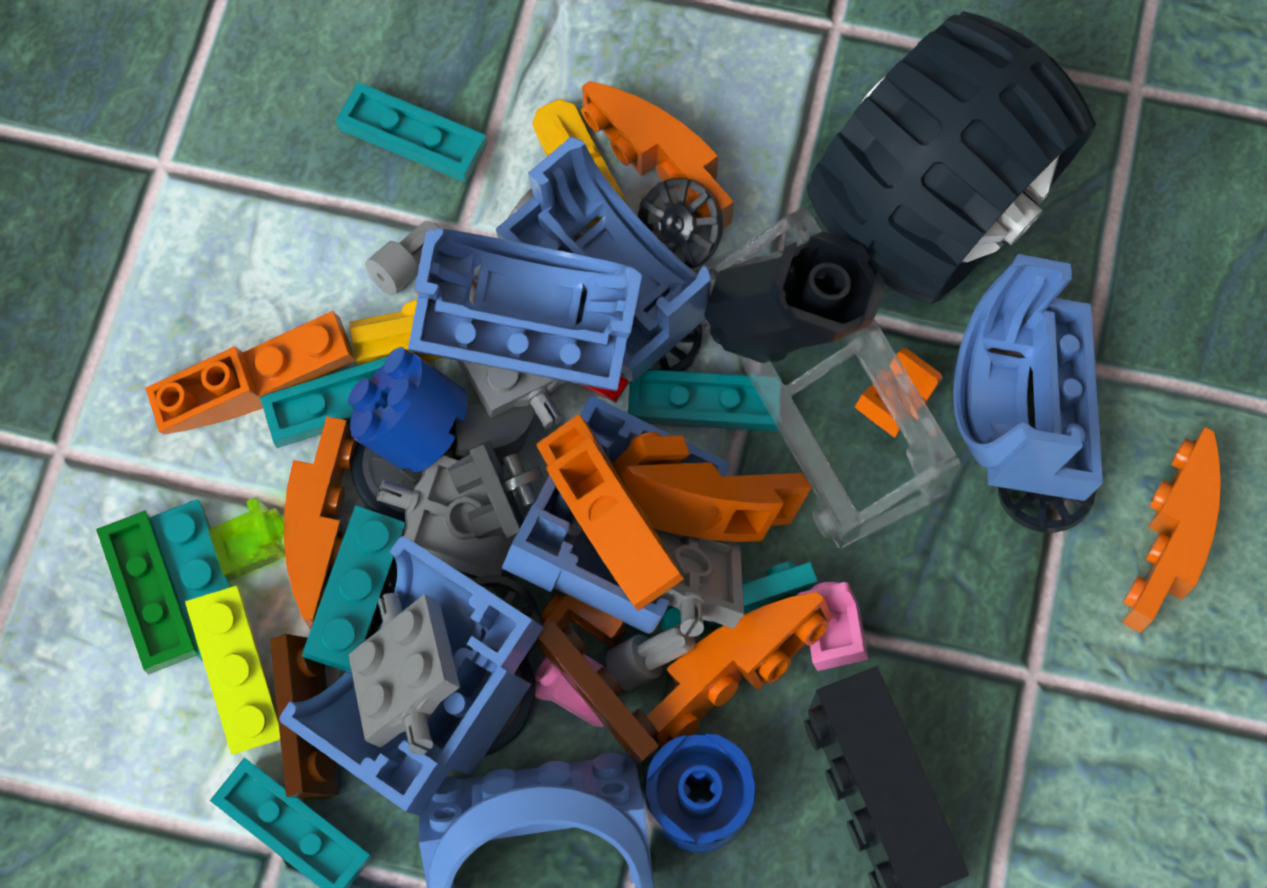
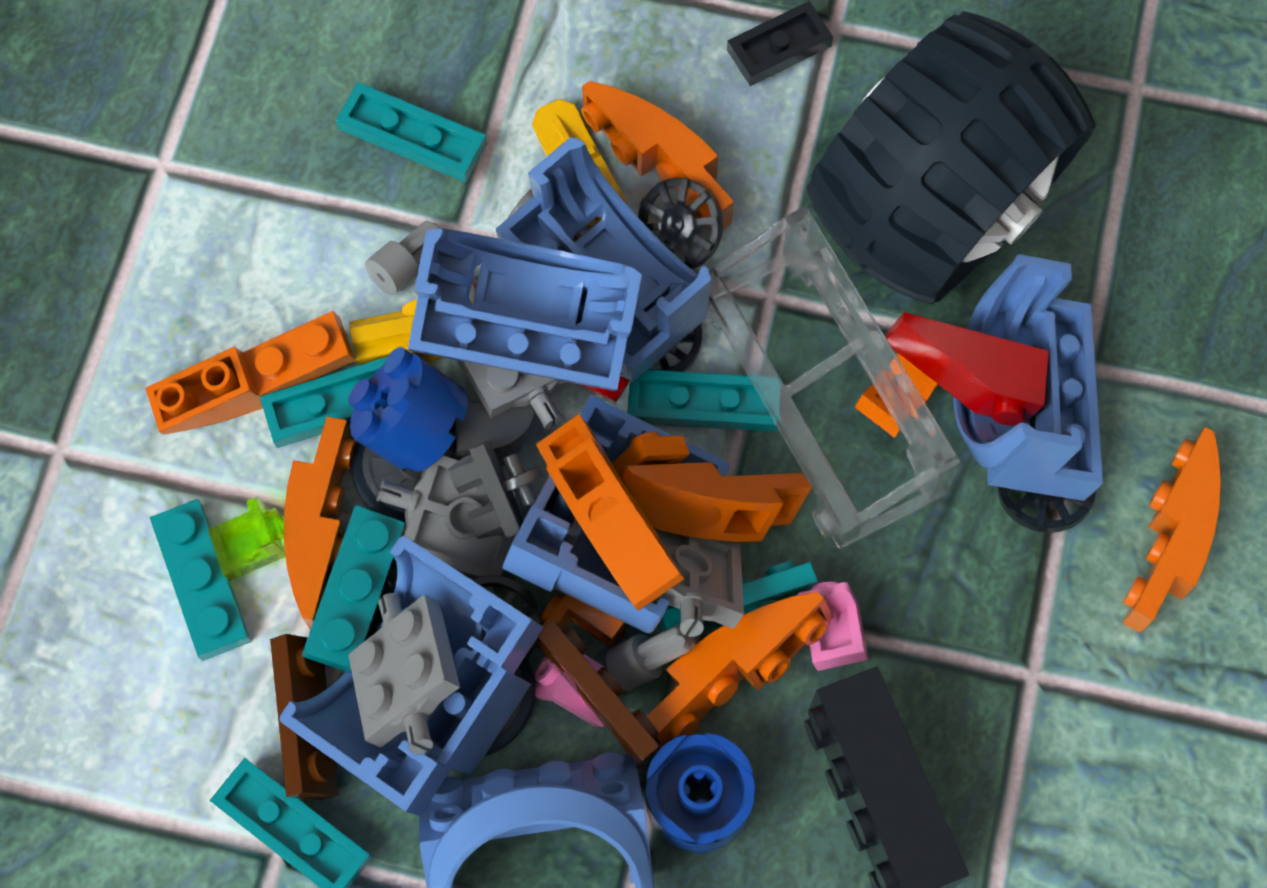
(146, 592): green plate -> none
(234, 669): neon yellow plate -> none
(779, 43): none -> black plate
(794, 298): black brick -> none
(976, 368): none -> red slope

